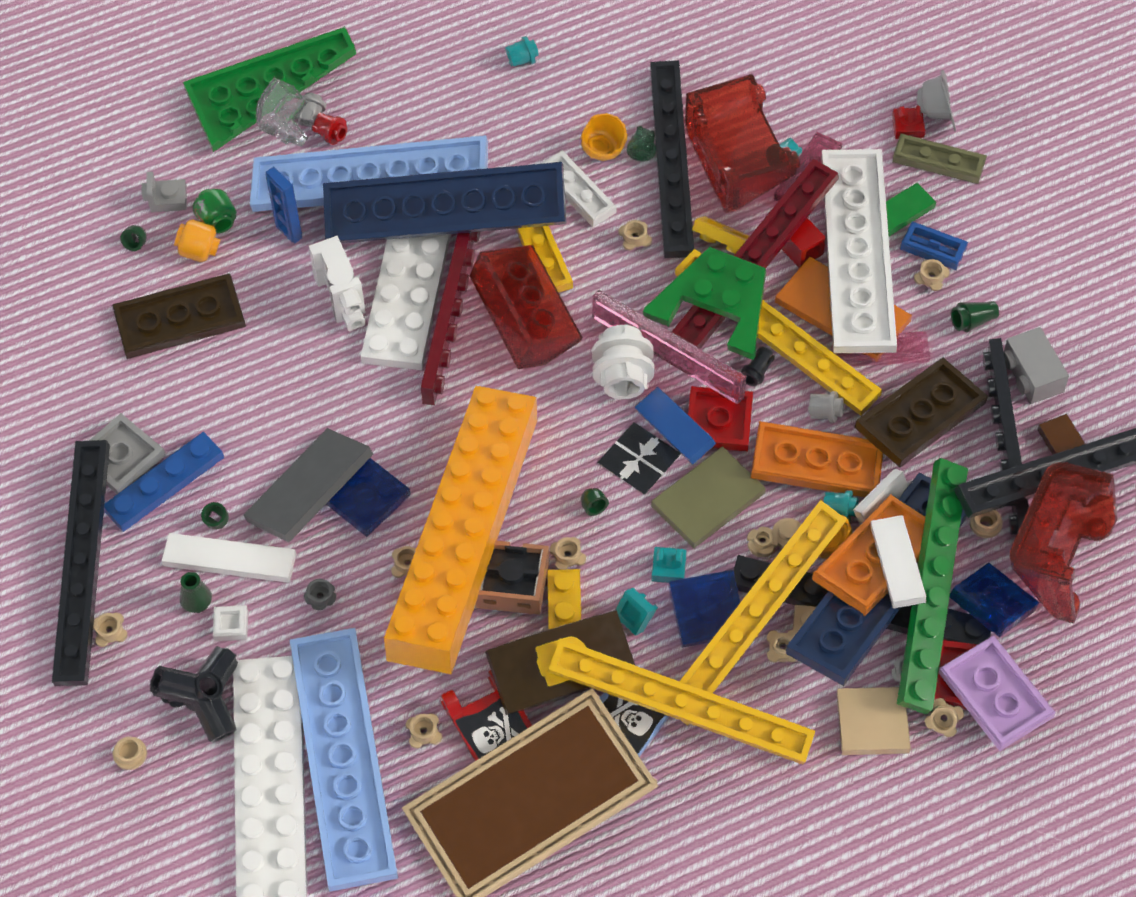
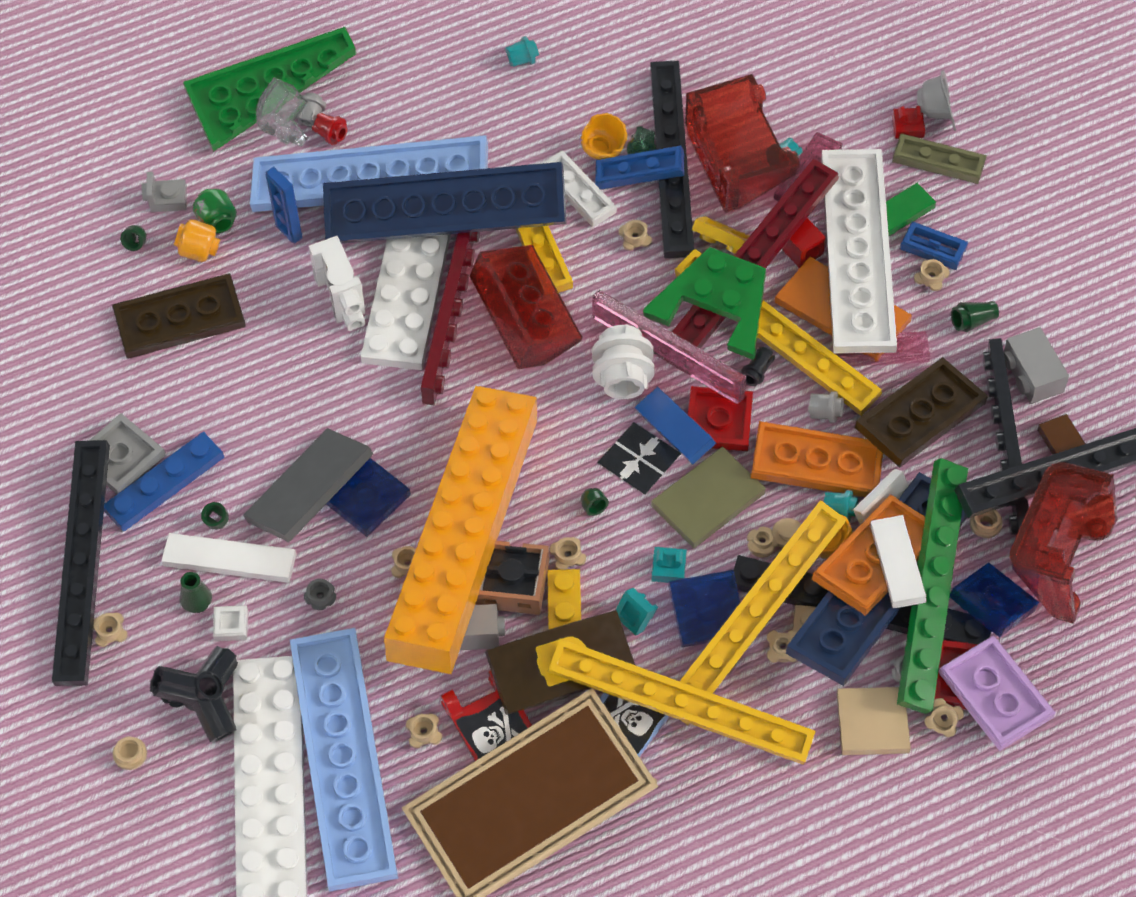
(484, 628): none -> light grey brick
(640, 167): none -> blue tile

